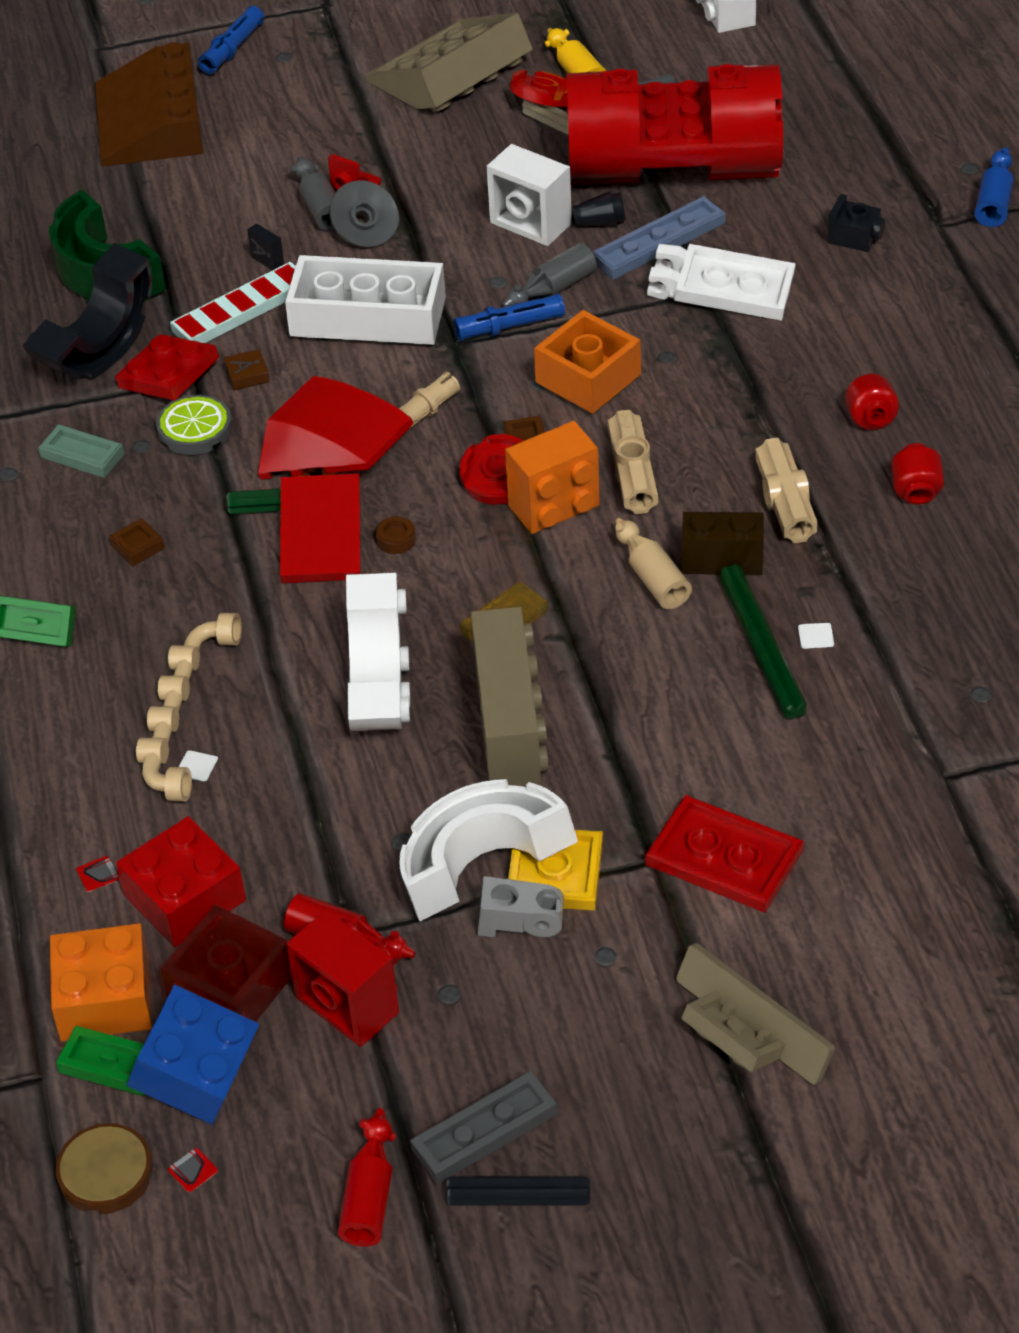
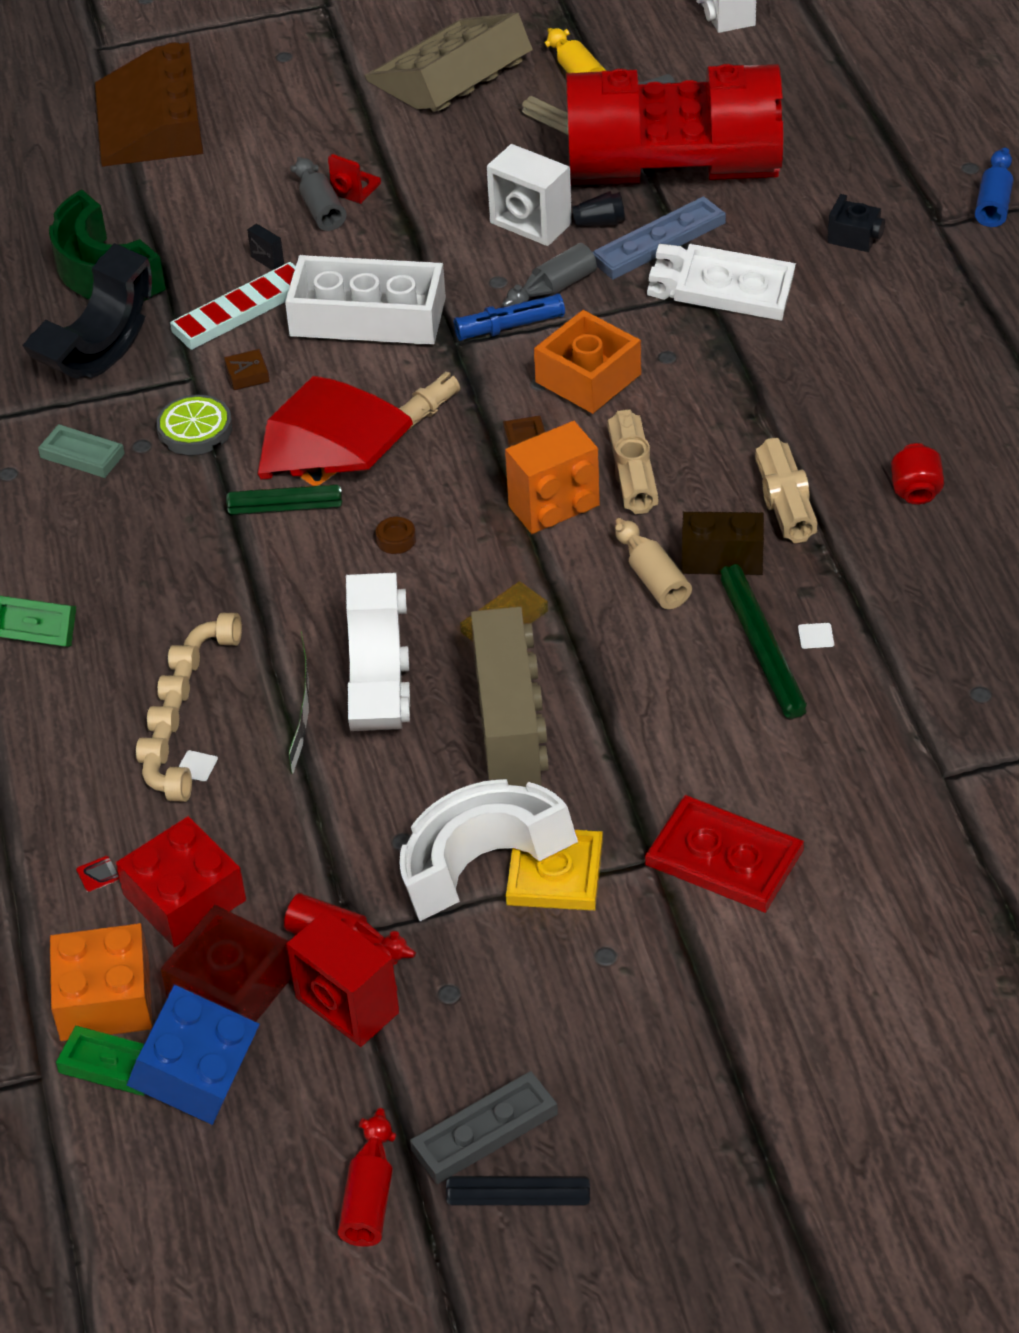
(104, 1168): pearl gold tile -> none
(136, 542): reddish brown tile -> none
(167, 366): red plate -> none
(192, 1170): sticker -> none
(224, 46): blue pin -> none
(297, 742): none -> sticker
(320, 528): red tile -> none
(373, 204): dark grey dish -> none
(485, 469): red tile -> none
(520, 908): light grey leg -> none
(541, 88): red tile -> none
(748, 1021): dark tan bracket -> none
(870, 398): red head -> none

